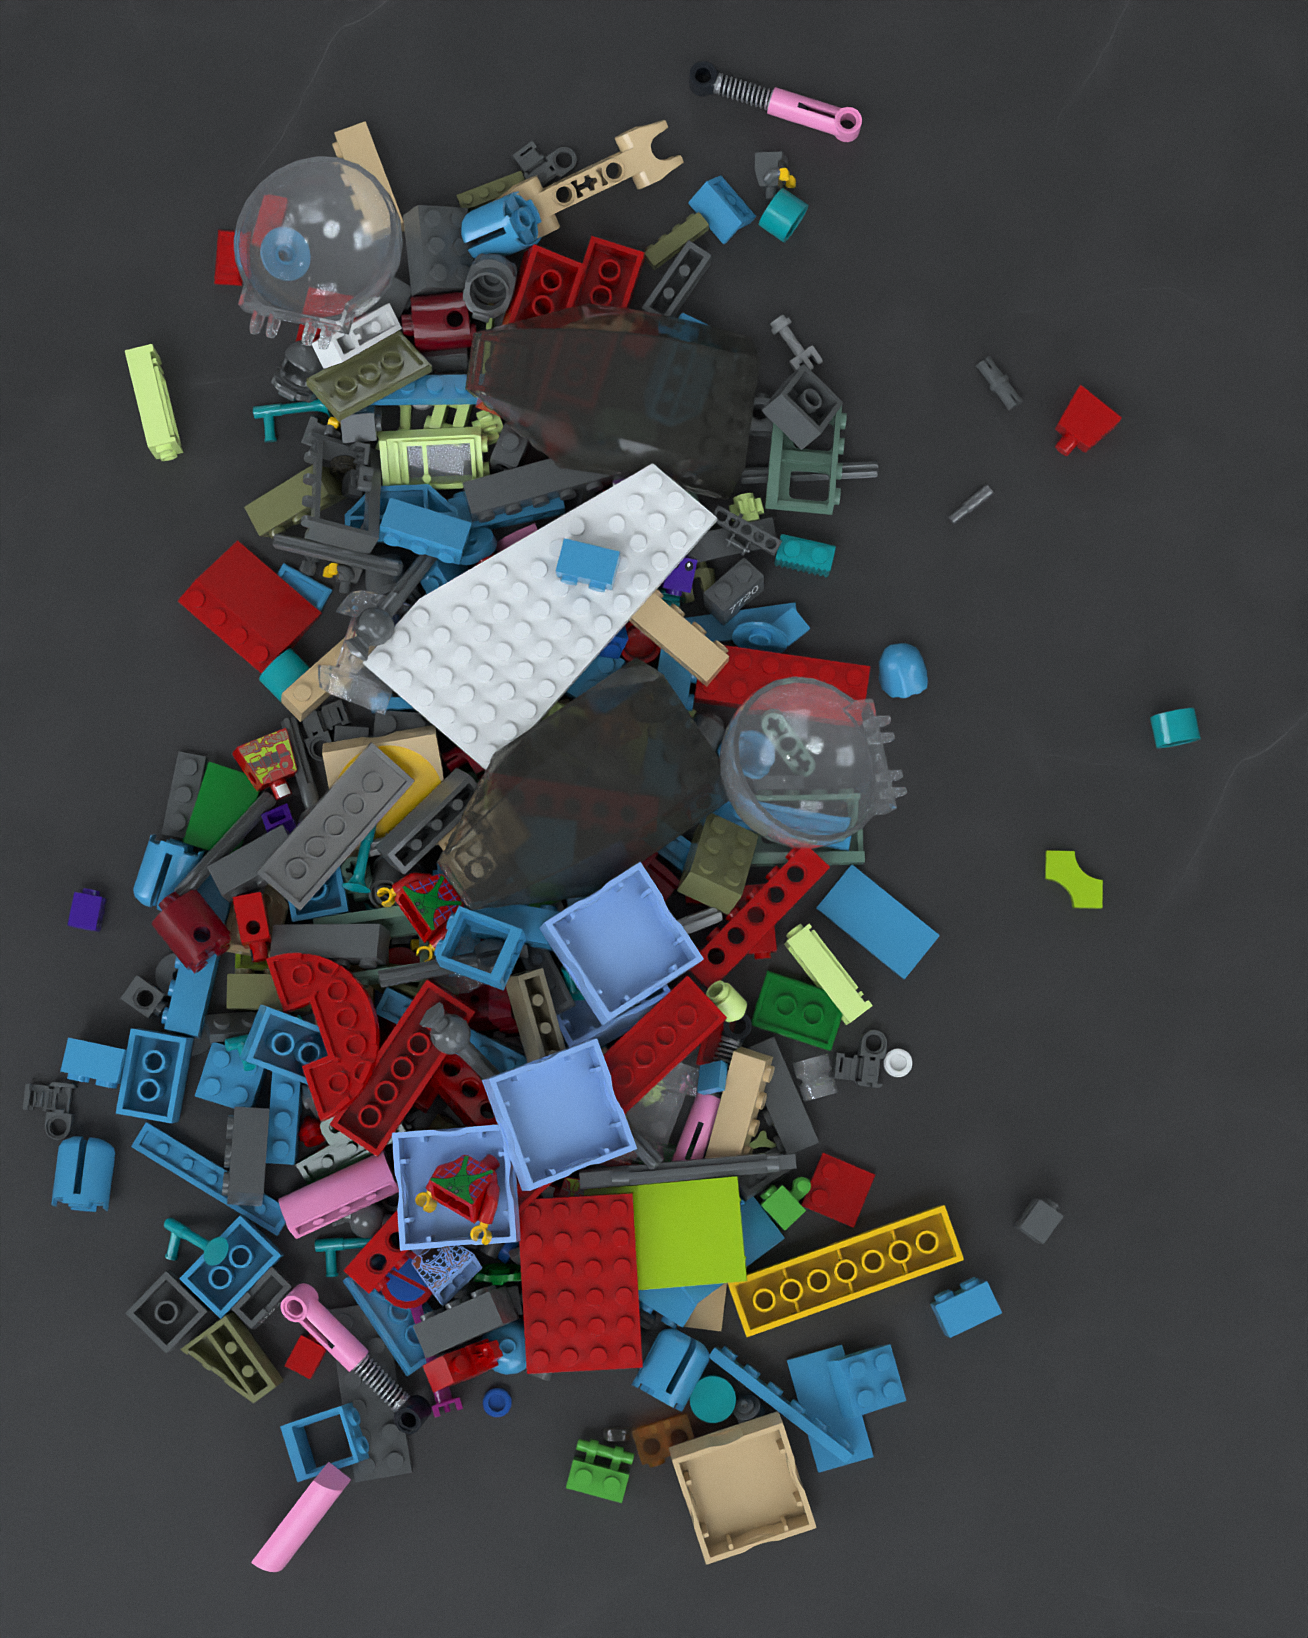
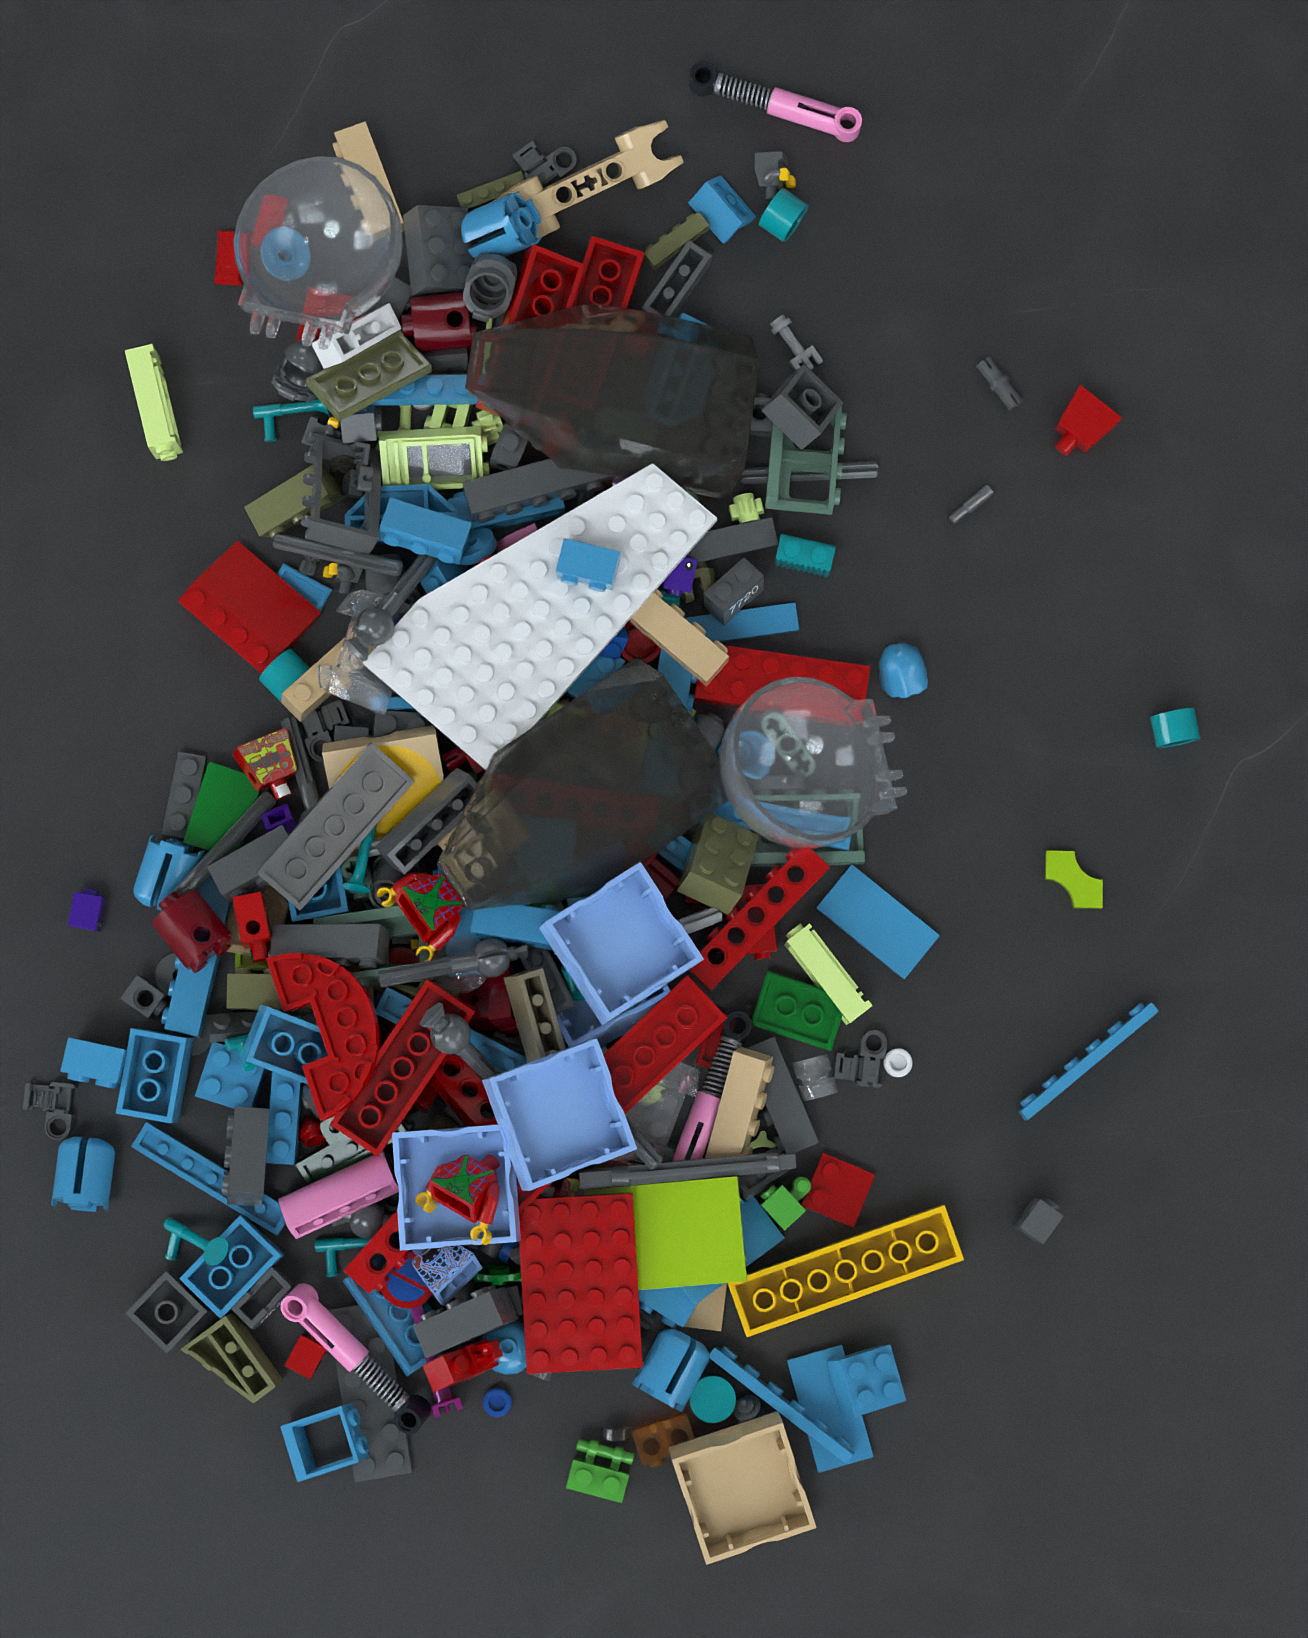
(302, 1519): bright pink brick -> none
(507, 958): dark azure window -> none
(712, 1077): dark azure tile -> none
(727, 1000): yellowish green brick -> none
(737, 530): dark grey piece -> none
(760, 637): dark azure dish -> none
(792, 625): dark azure tile -> none
(965, 1307): dark azure brick -> none
(1096, 1051): none -> dark azure plate

